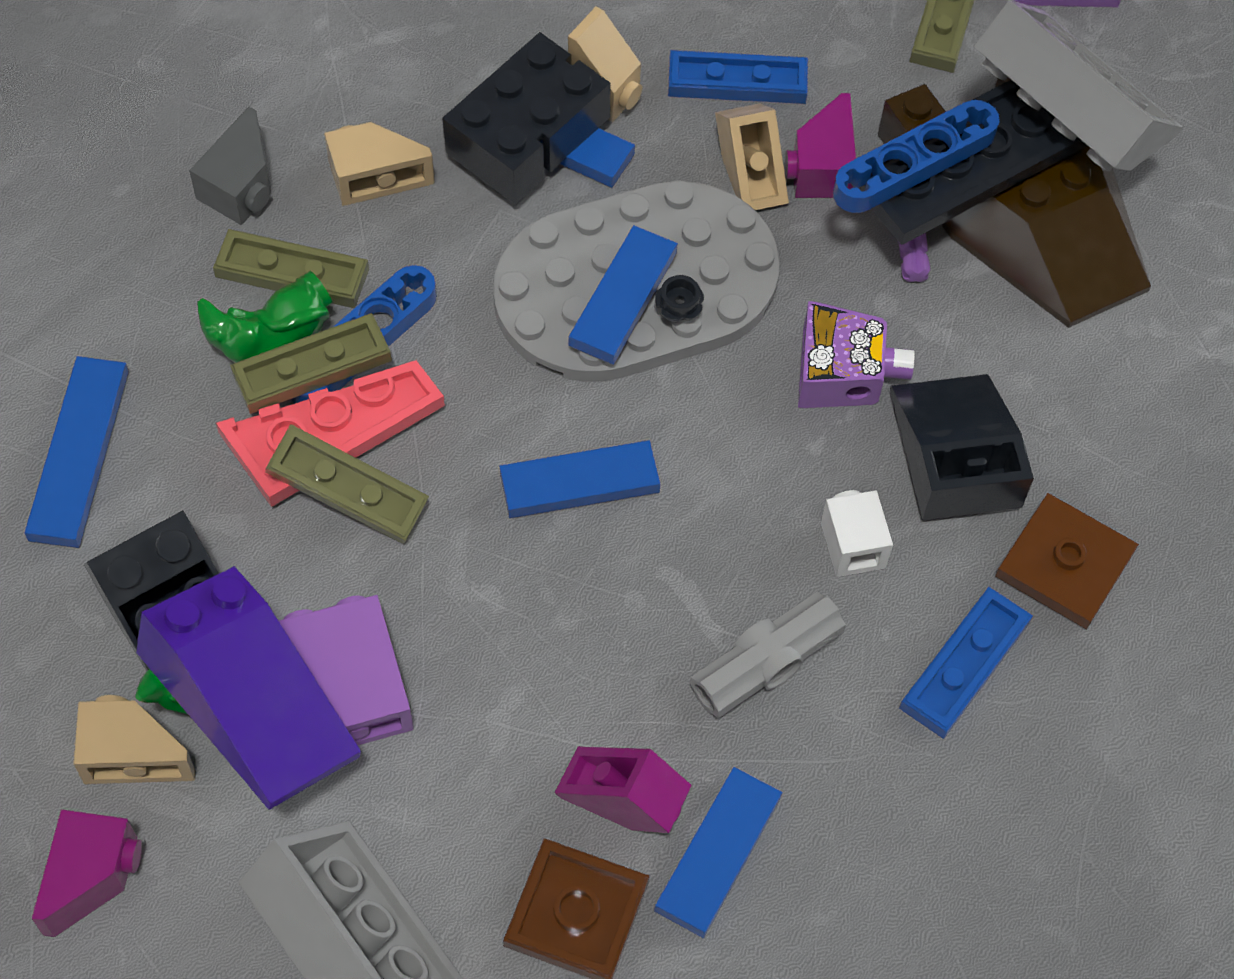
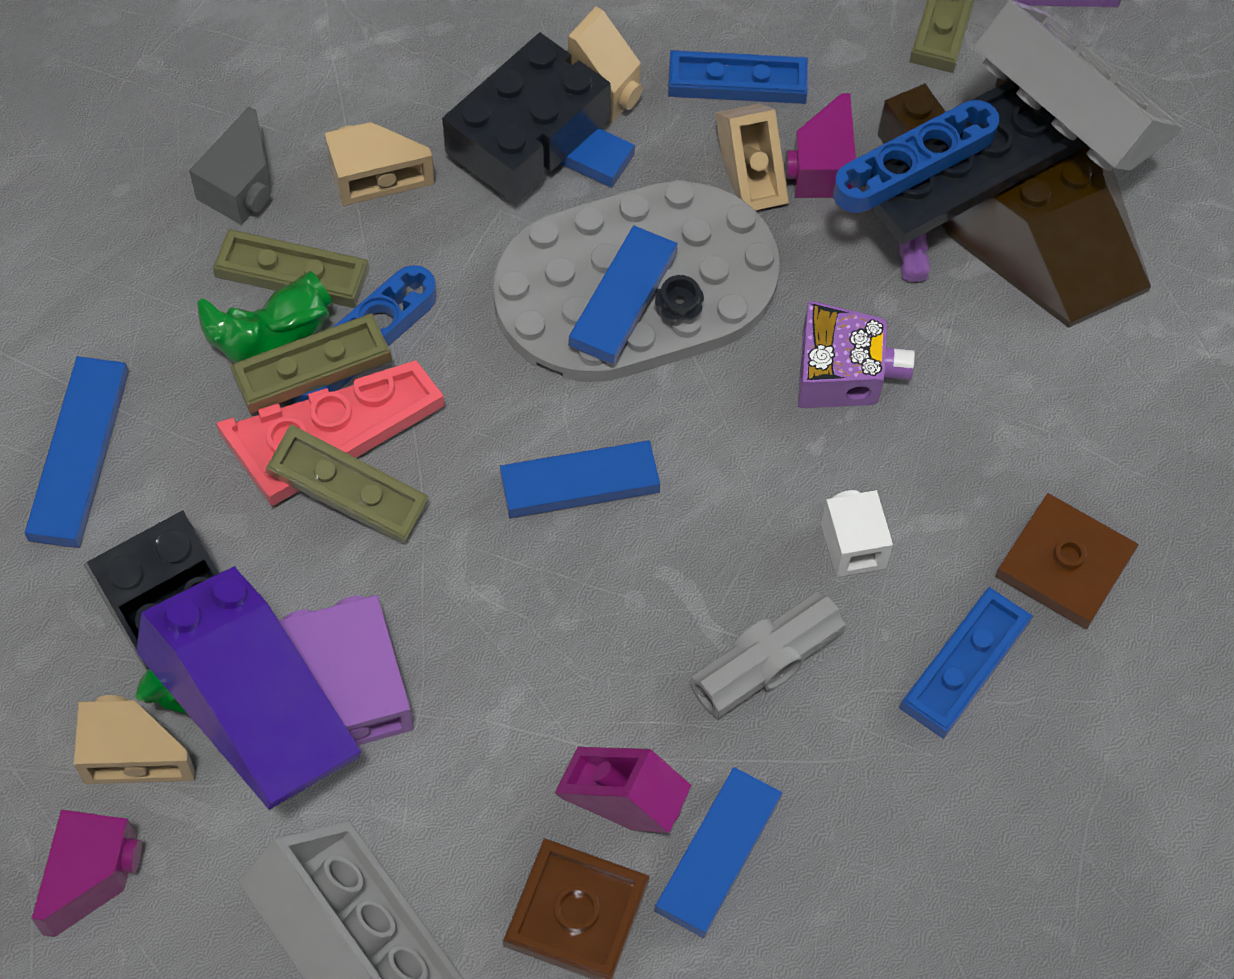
(961, 447): black slope -> none

